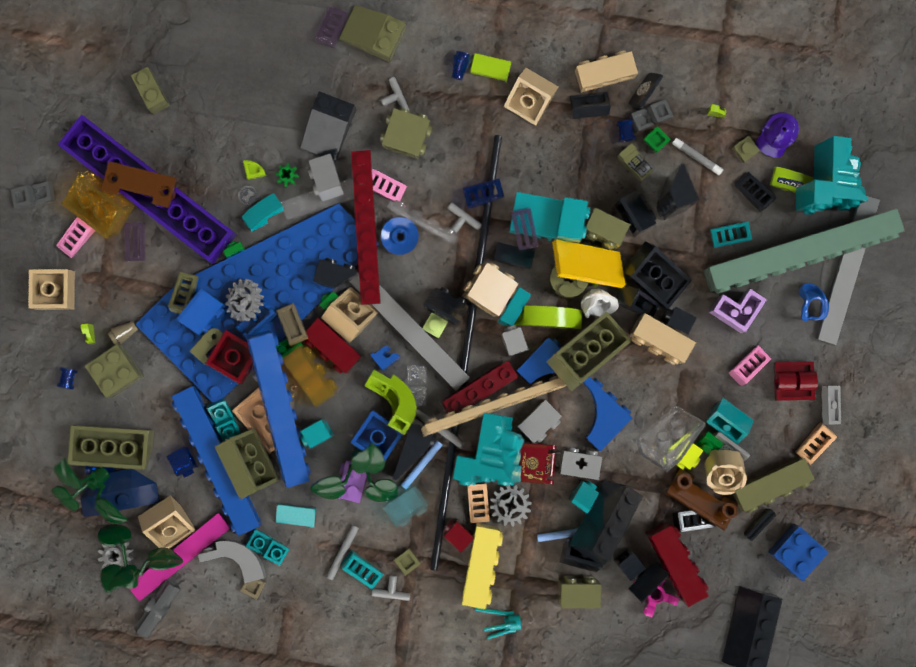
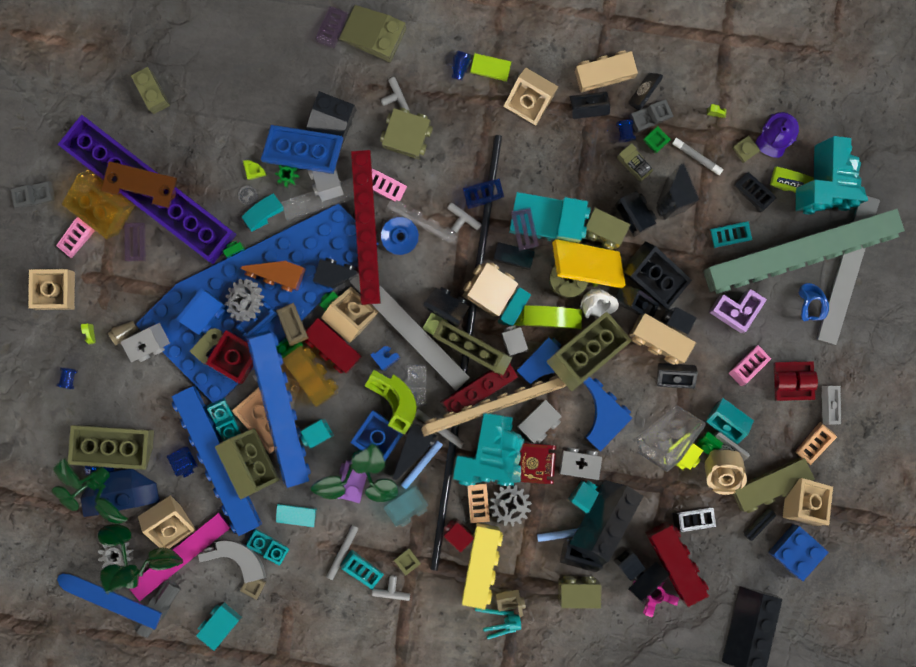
(110, 601): none -> blue piece
(114, 371): olive brick -> none
(145, 342): none -> light grey brick
(173, 307): olive slope -> none
(219, 625): none -> teal brick
(280, 272): none -> dark orange slope
(302, 149): none -> blue tile
(472, 347): none -> olive brick
(510, 600): none -> dark tan bracket
(676, 375): none -> black slope
(701, 501): reddish brown brick -> none
(809, 503): none -> tan slope

